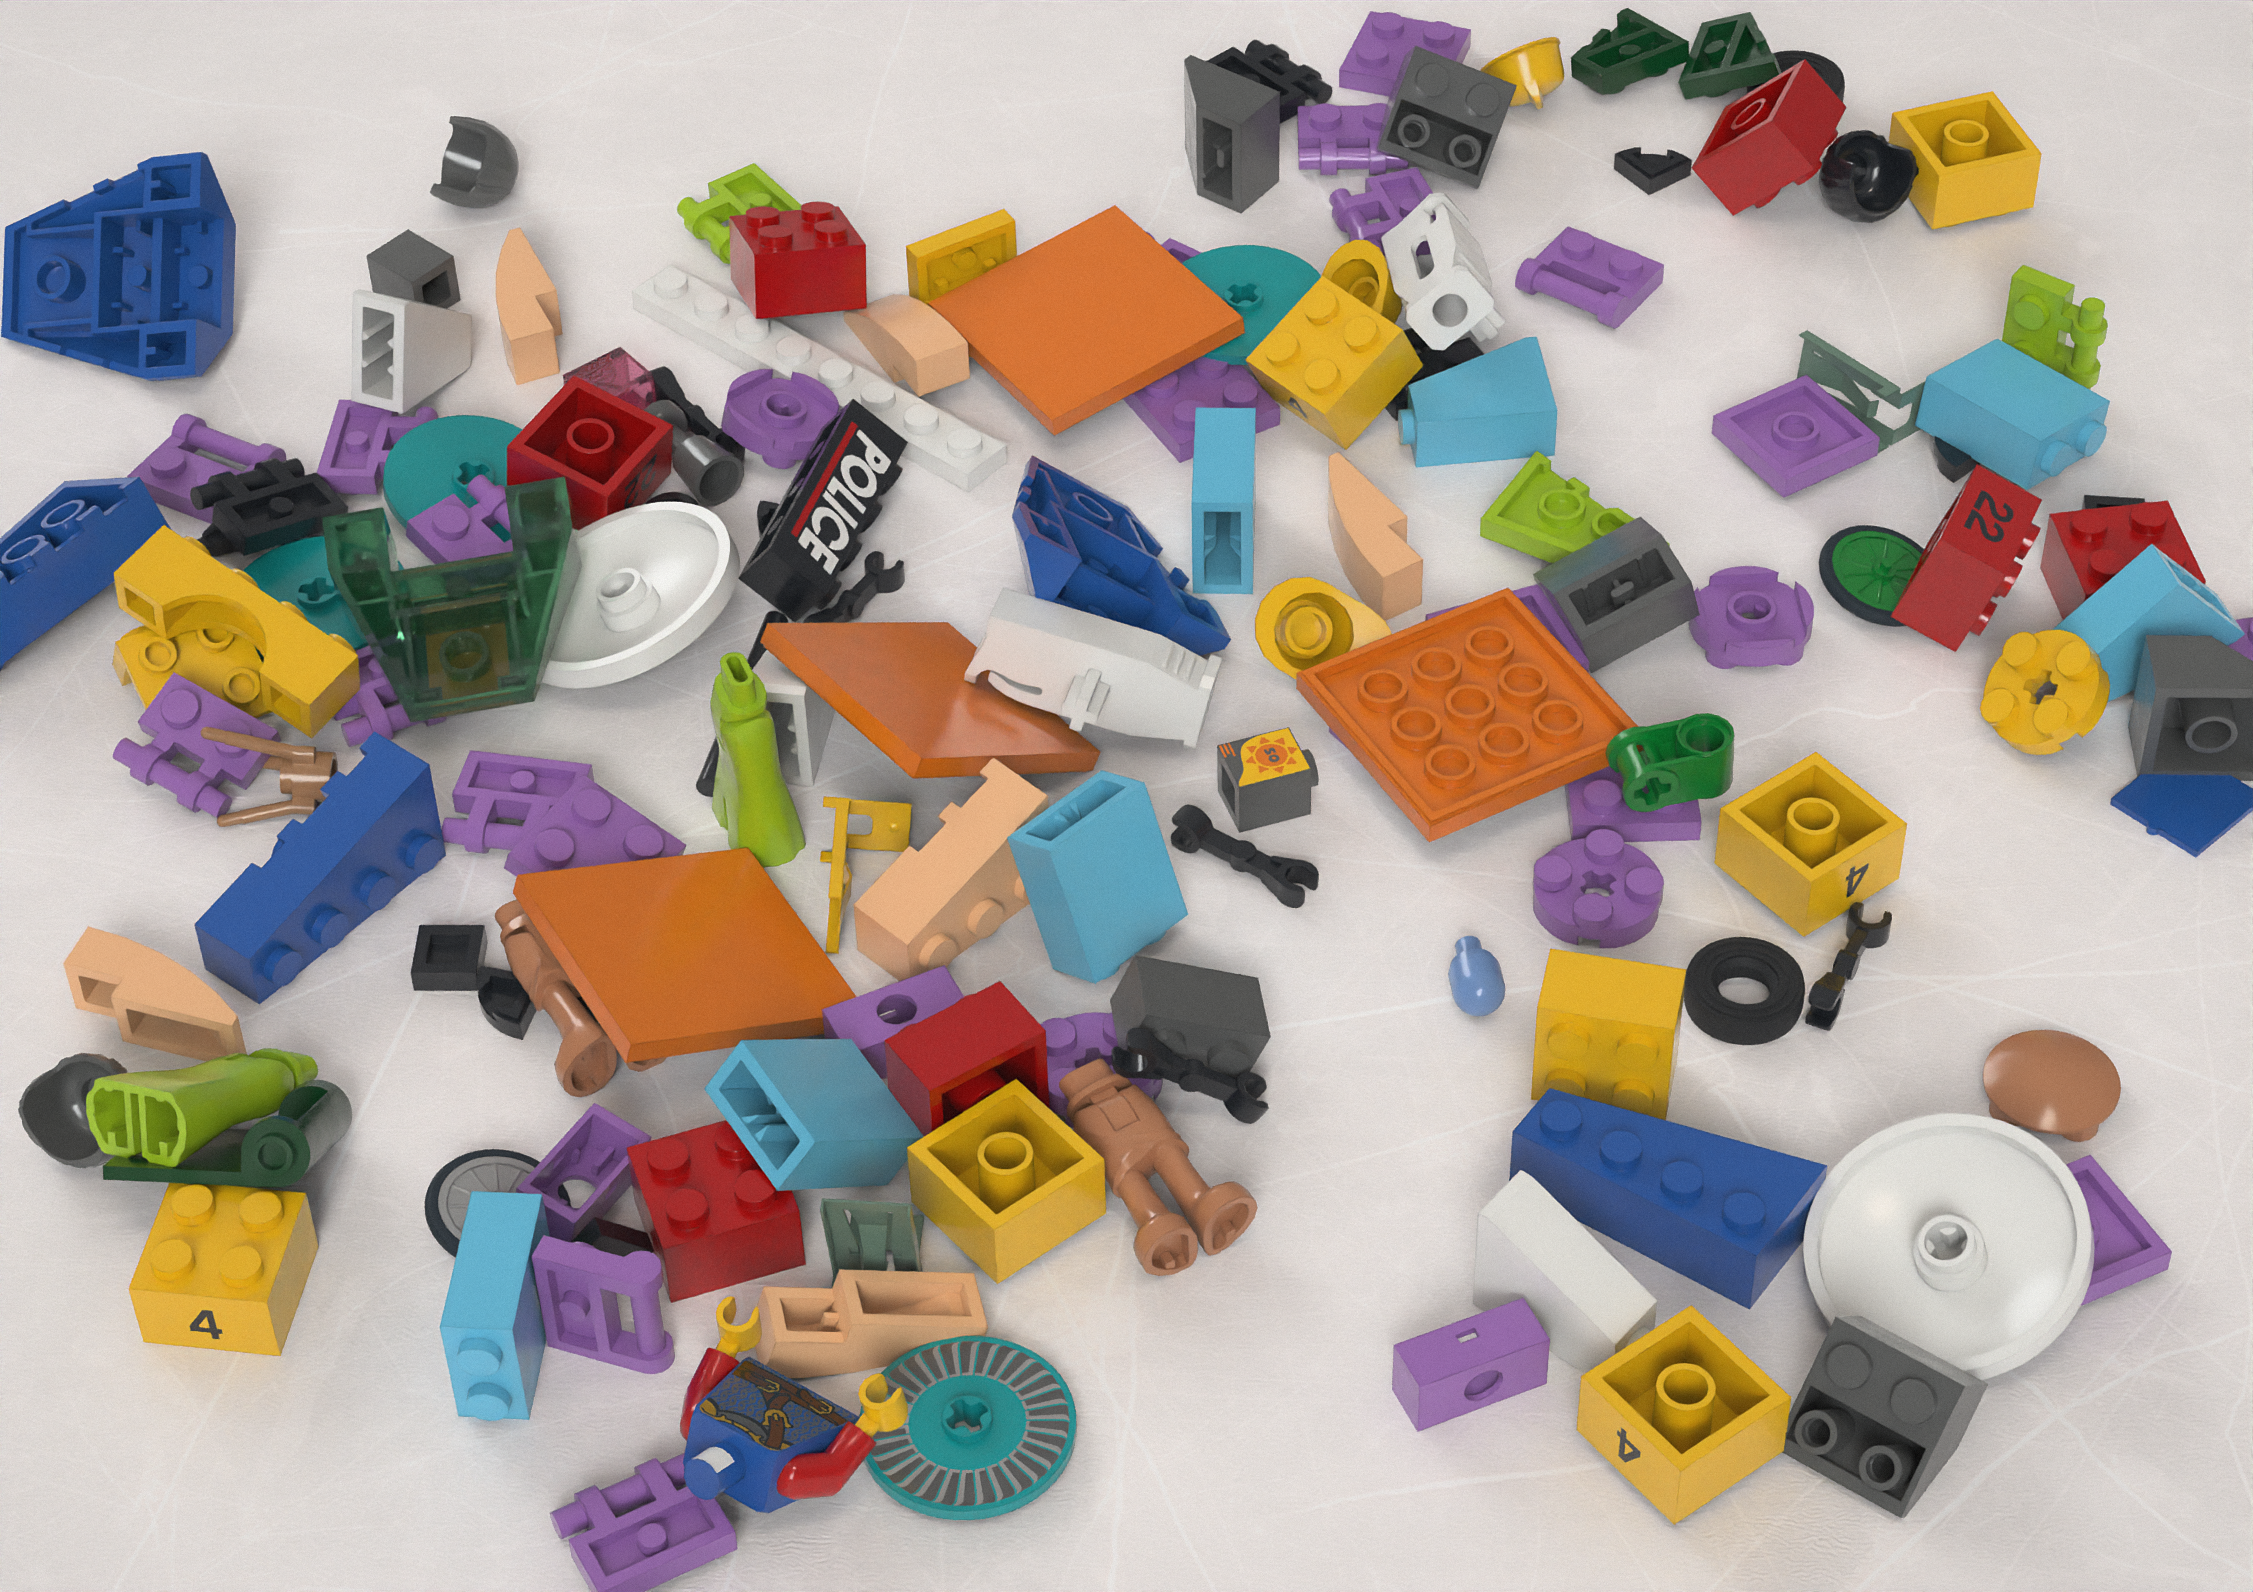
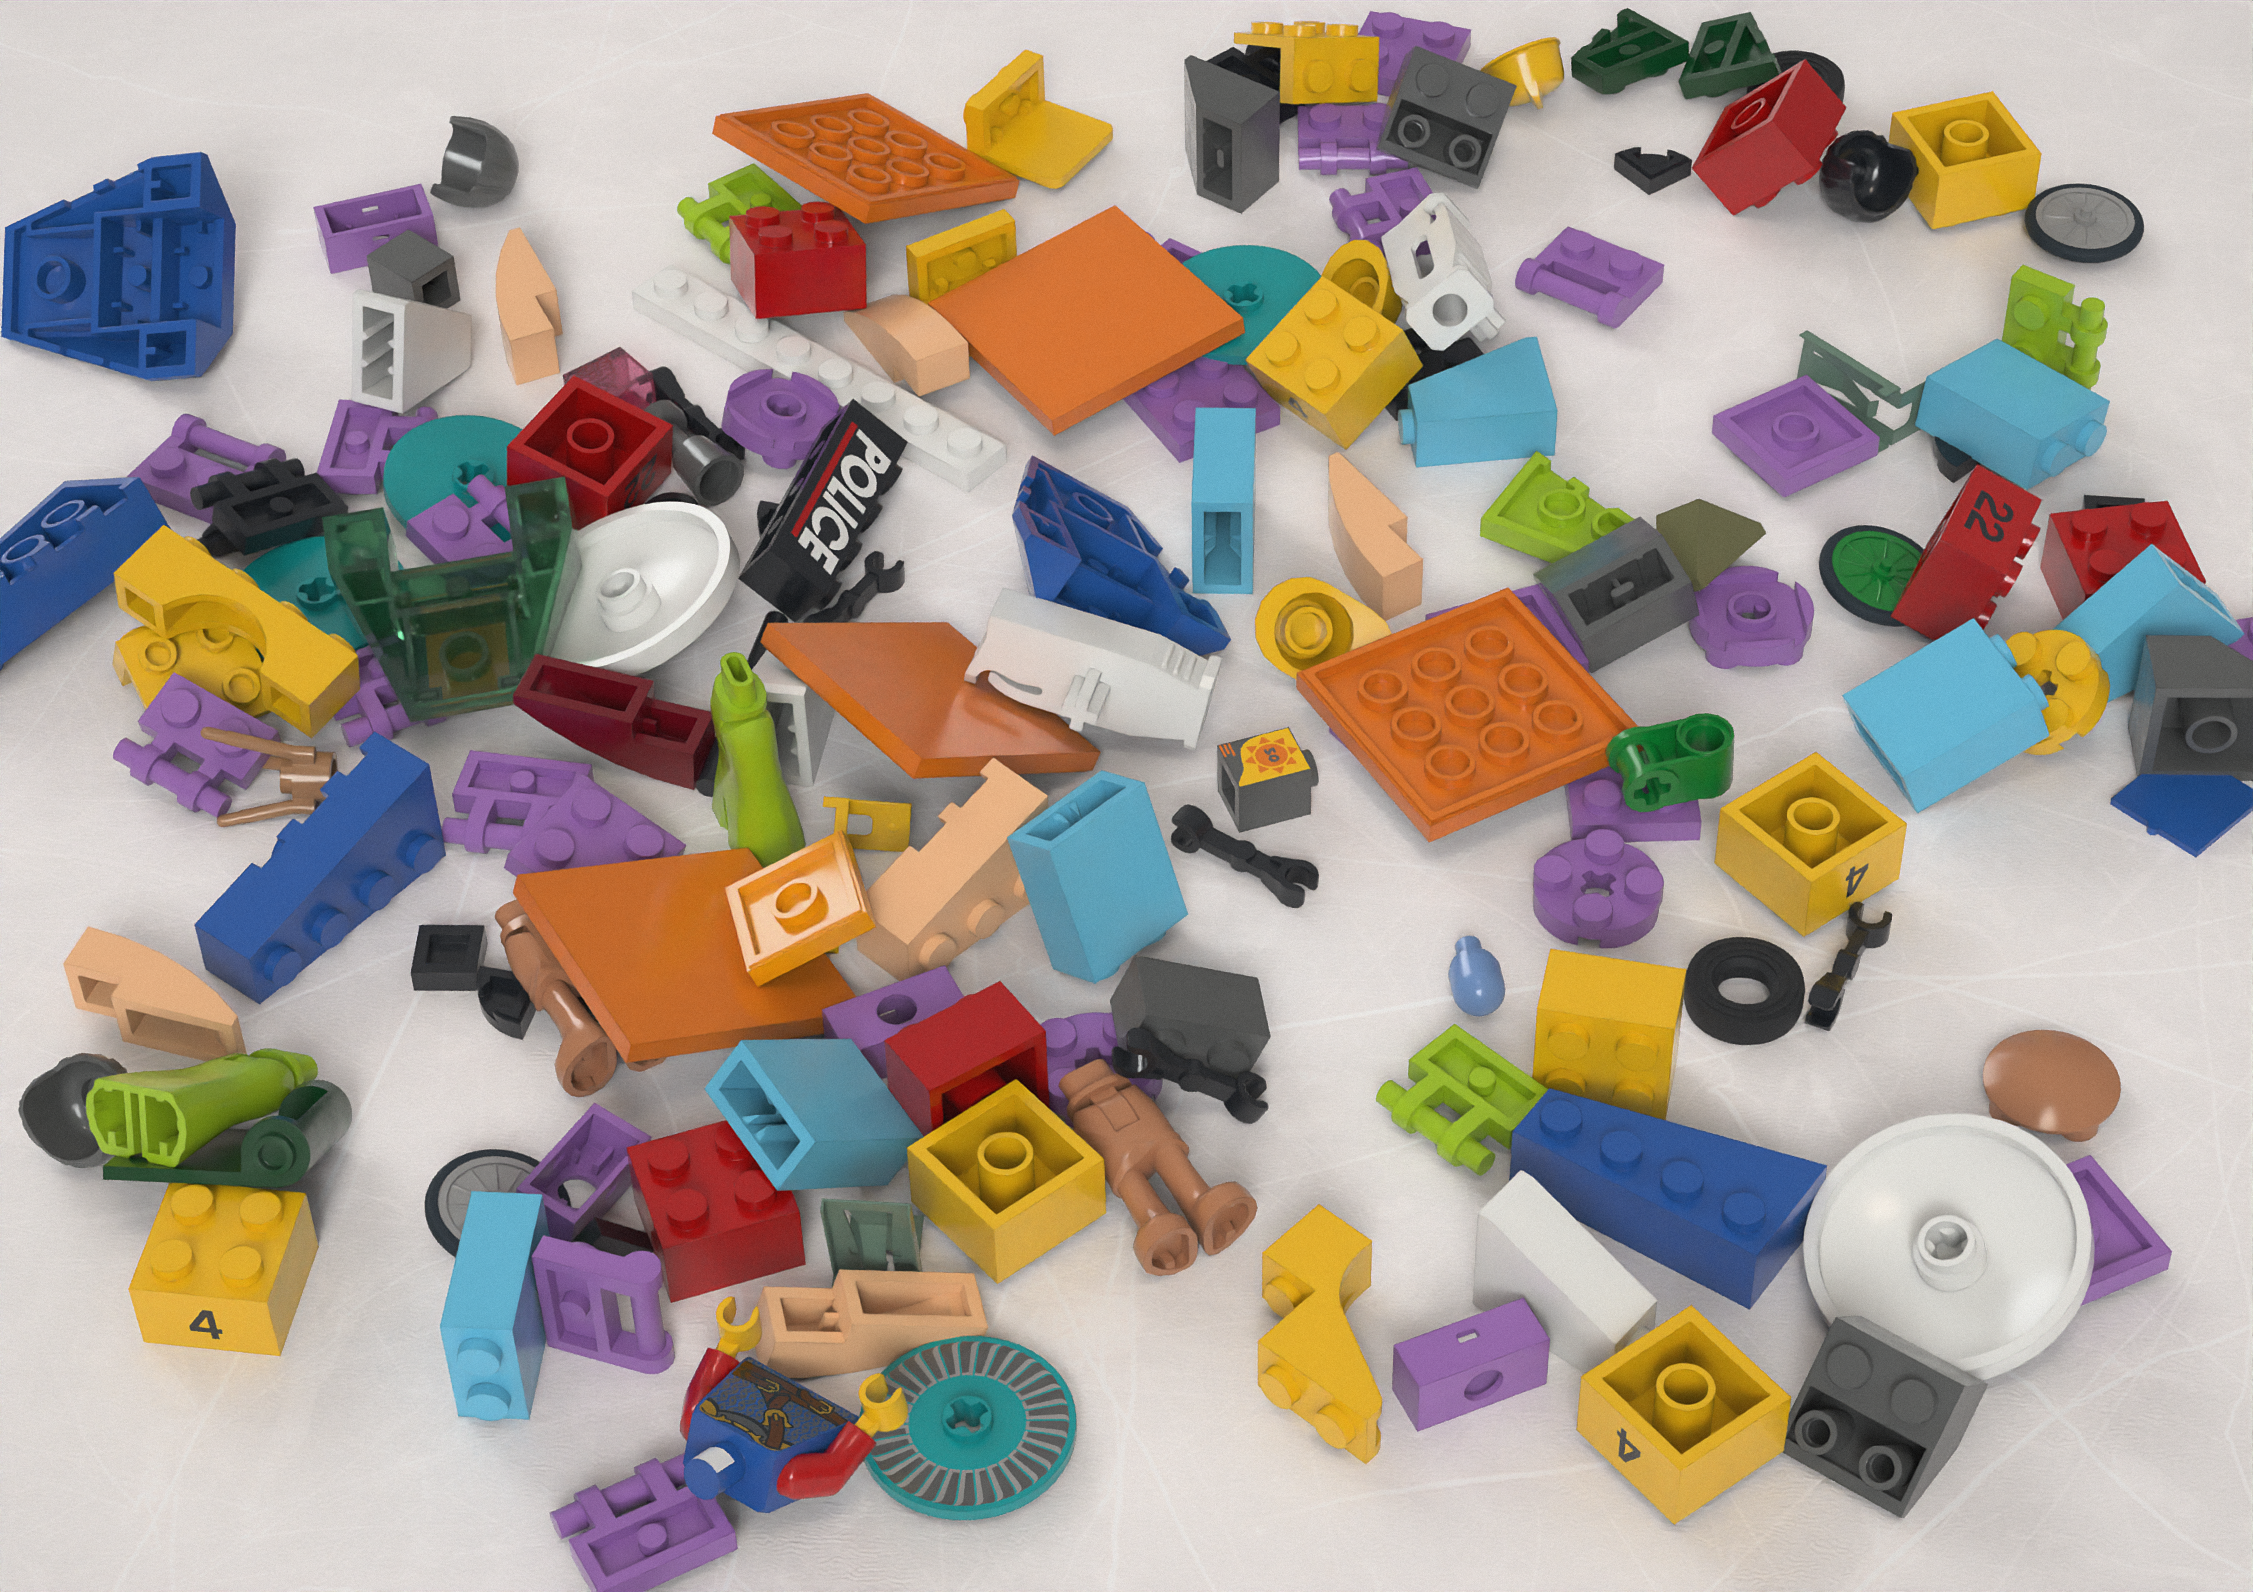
(348, 232): none -> medium lavender piece
(617, 719): none -> dark red slope
(800, 908): none -> light orange tile
(865, 157): none -> orange tile
(1024, 132): none -> yellow bracket
(1311, 1354): none -> yellow arch
(1318, 63): none -> yellow bracket
(1472, 1082): none -> lime plate
(1707, 538): none -> olive slope
(1948, 714): none -> medium azure brick
(2084, 223): none -> light grey wheel

